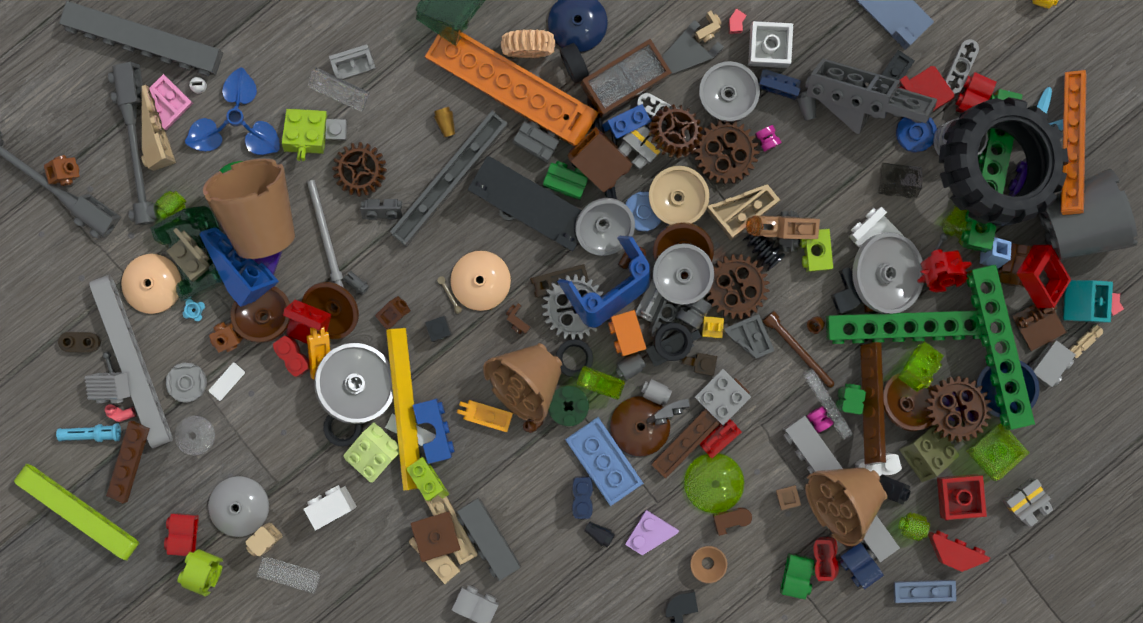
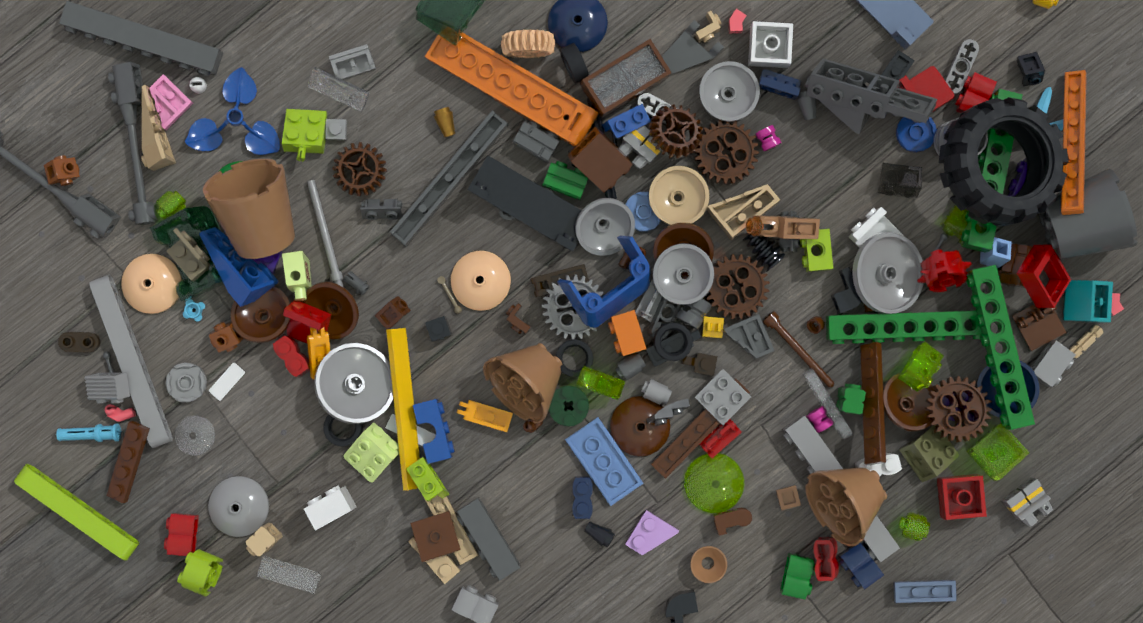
(297, 267): none -> yellowish green torso
(895, 490): black bracket -> none
(956, 553): red slope -> none
(1031, 68): none -> black bracket

